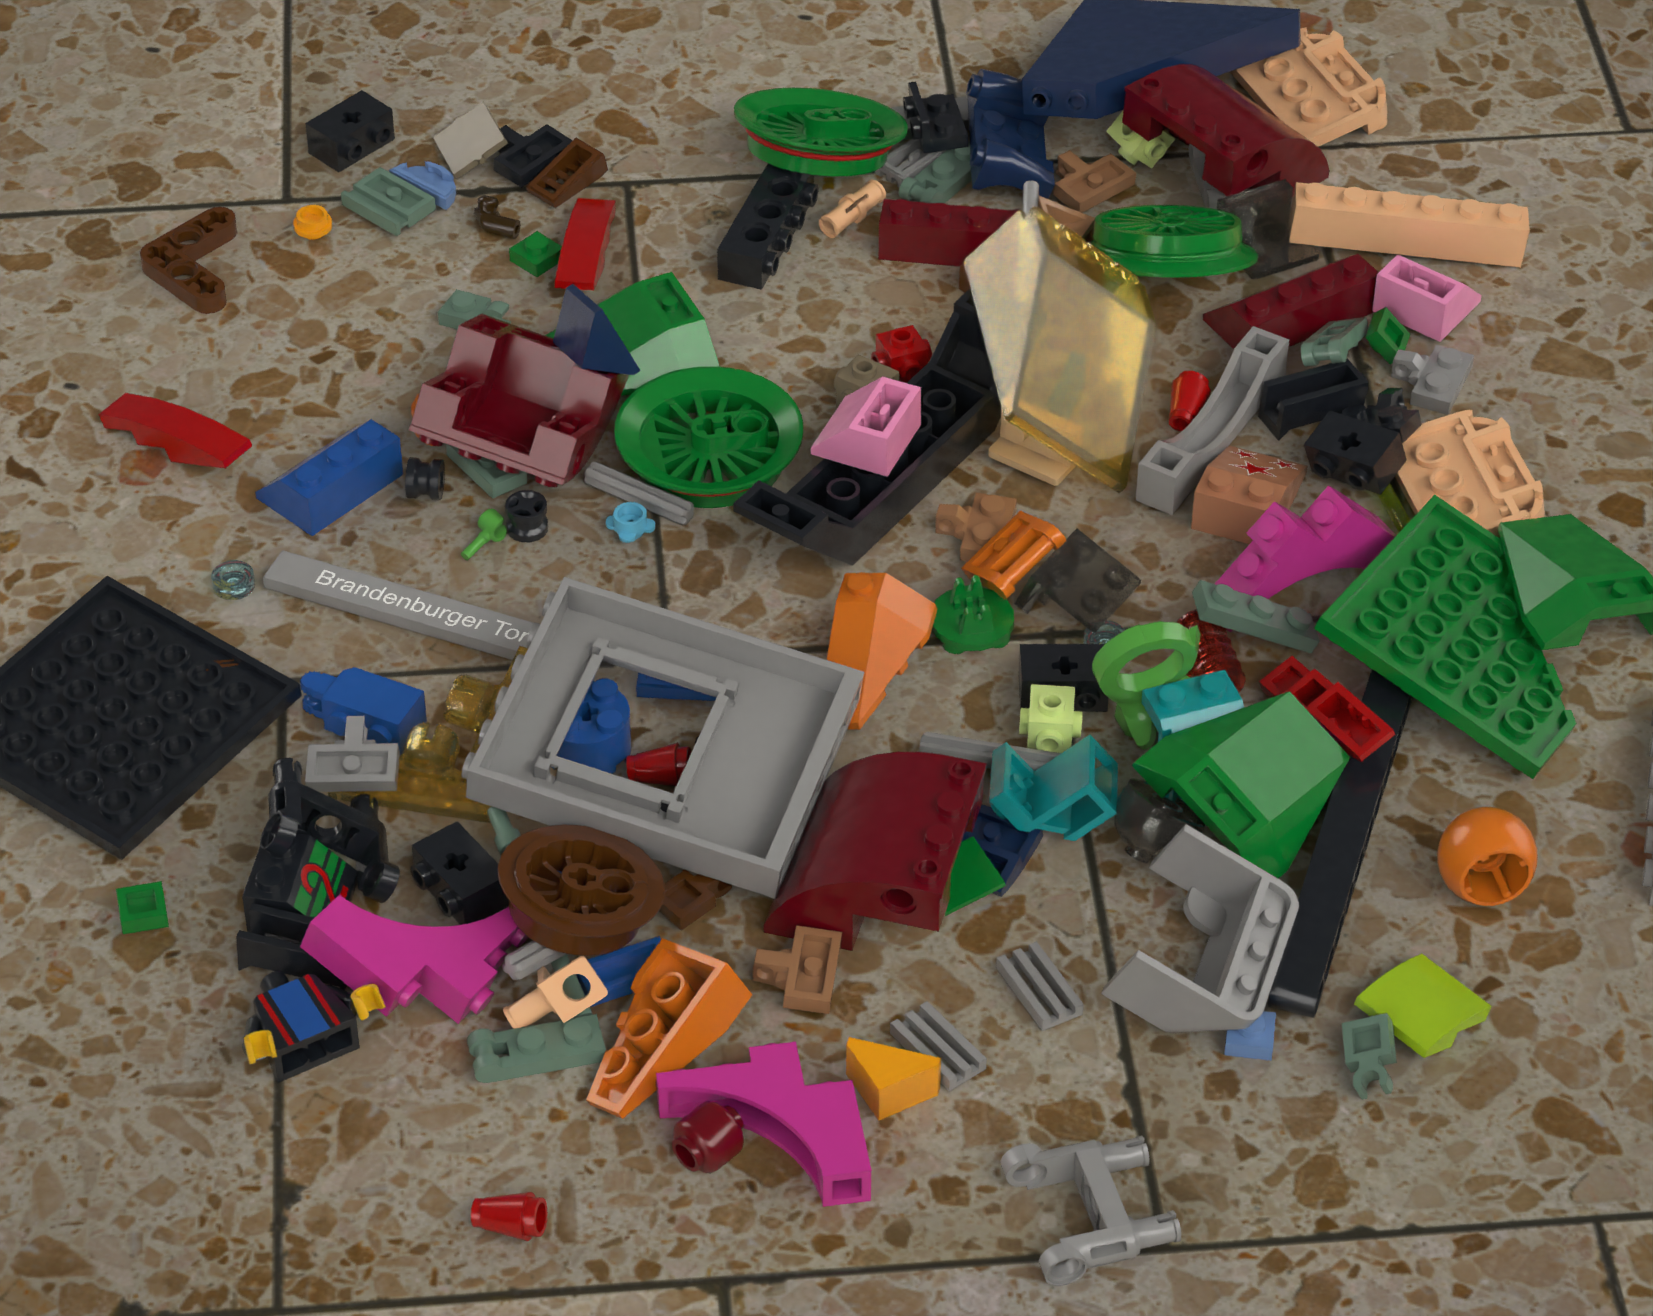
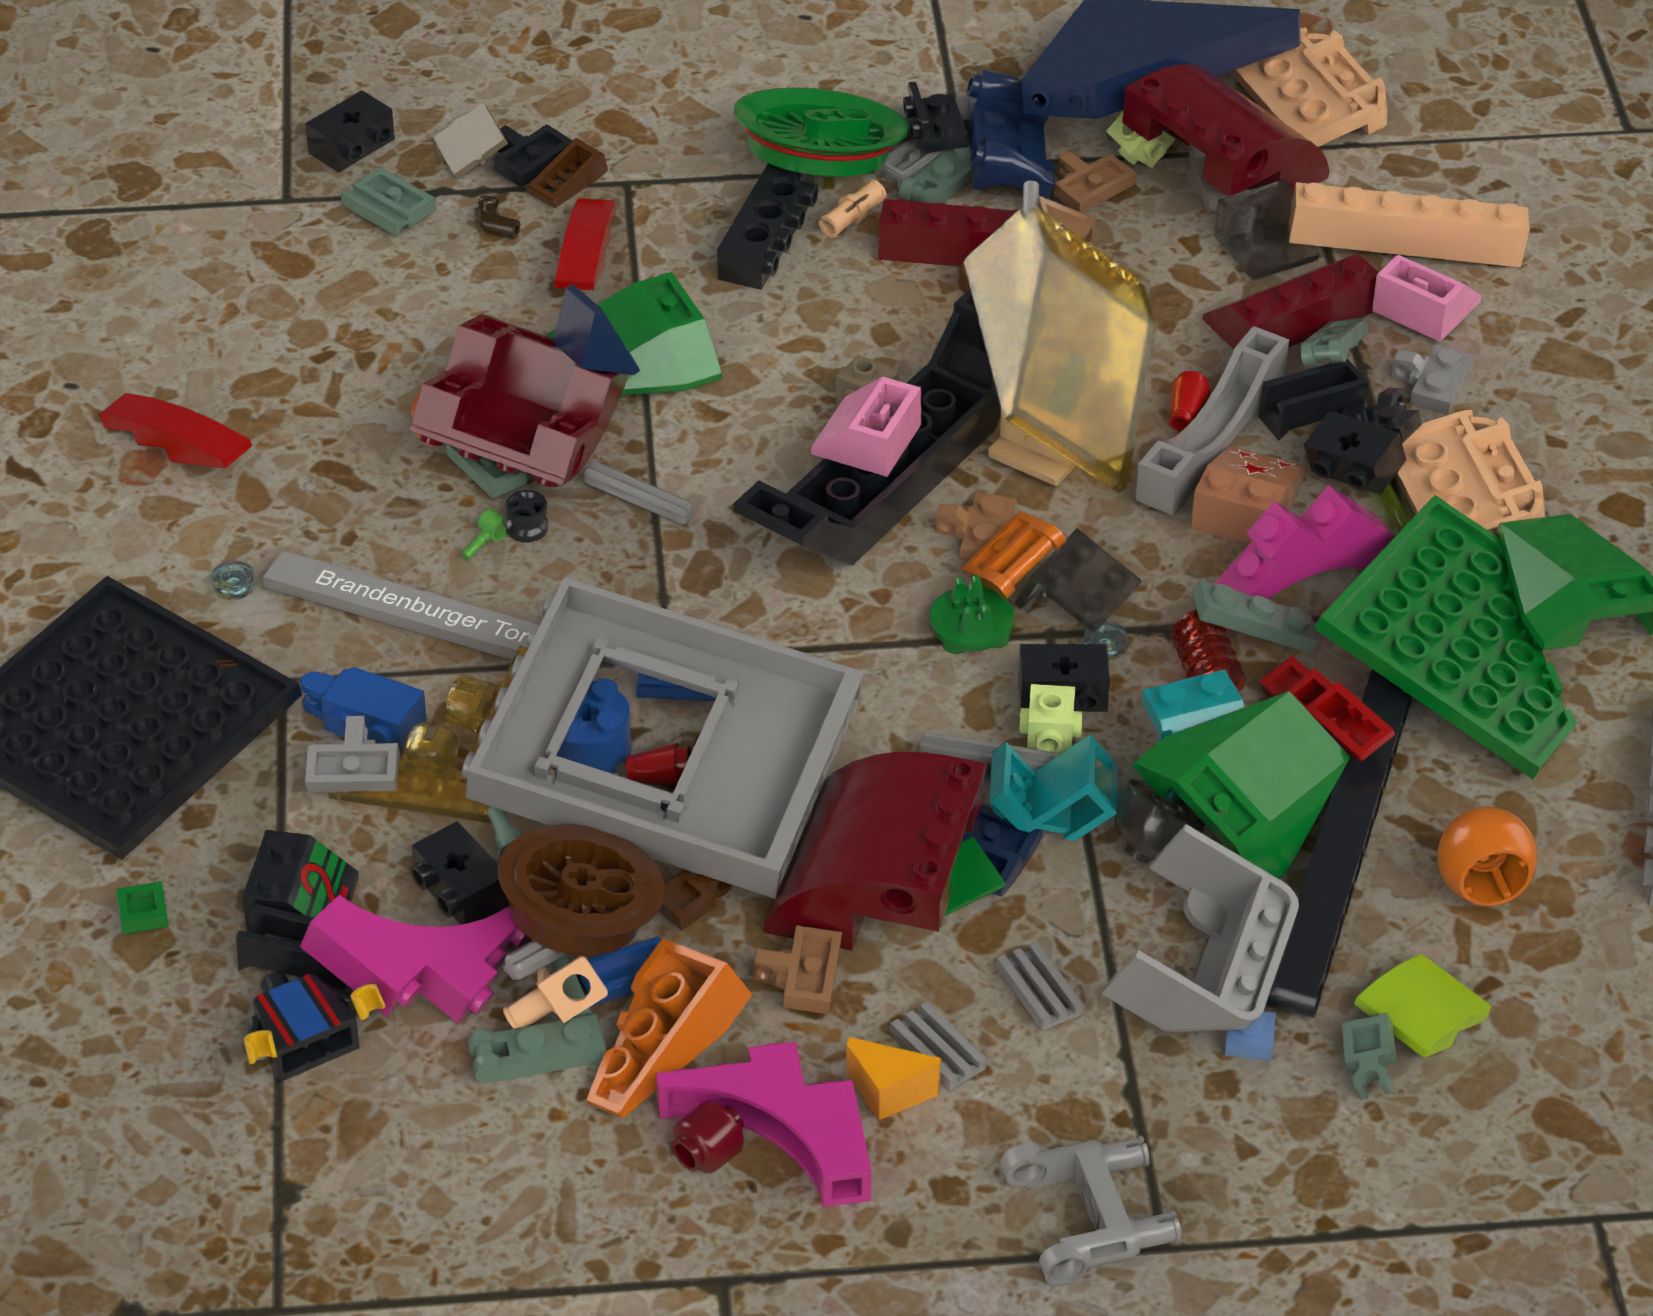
(211, 231): reddish brown beam -> none
(312, 222): light orange plate -> none
(336, 477): blue slope -> none
(358, 835): black connector -> none
(425, 478): black wheel -> none
(431, 179): medium blue plate -> none
(465, 306): sand green plate -> none
(511, 1215): red cone -> none
(535, 254): green plate -> none
(630, 521): medium azure plate -> none
(746, 439): green piece -> none
(876, 632): orange wedge -> none
(902, 351): red brick -> none
(1127, 688): bright green animal -> none
(1173, 240): green piece -> none
(1387, 334): green plate -> none

